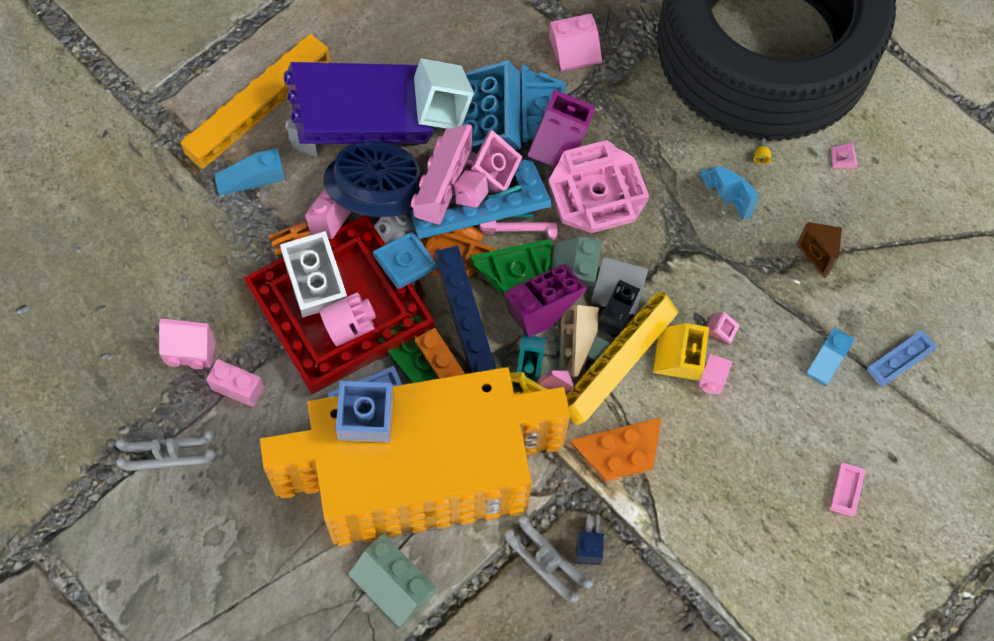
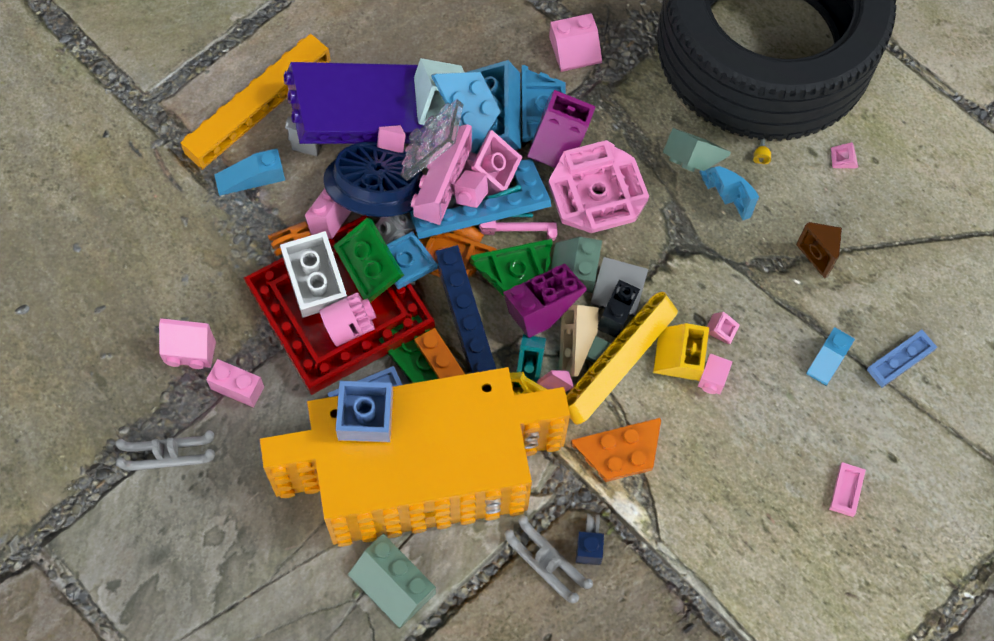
(368, 260): none -> green plate
(391, 138): none -> bright pink slope
(432, 139): none -> clear plate
(479, 104): none -> dark azure wing
(693, 151): none -> sand green slope

